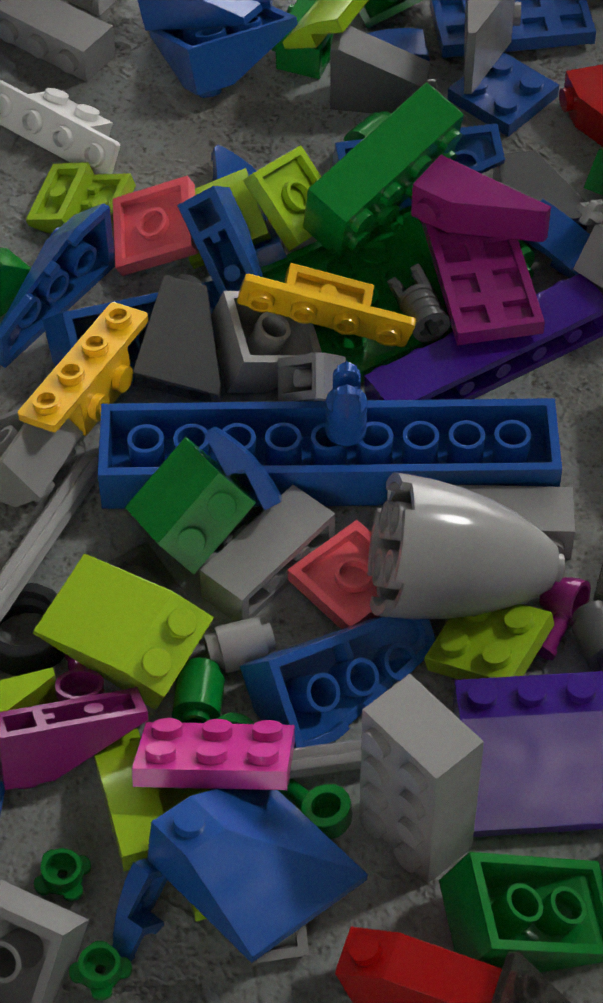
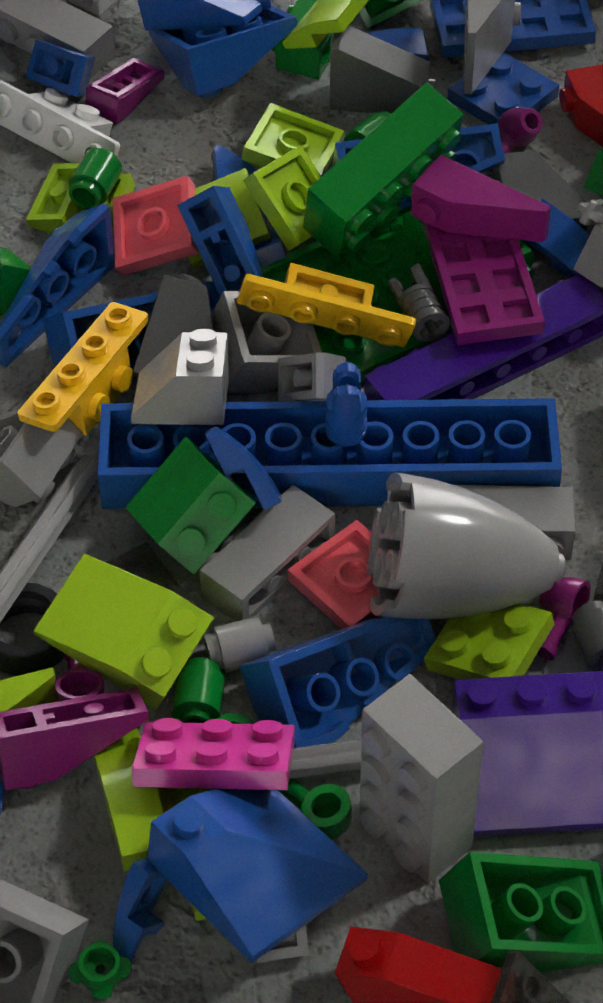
(59, 861): green plate -> none
(60, 68): none -> blue slope
(94, 178): none -> green brick
(119, 93): none -> magenta slope
(185, 382): none -> light grey slope
(283, 131): none -> lime plate
(515, 132): none -> magenta bar

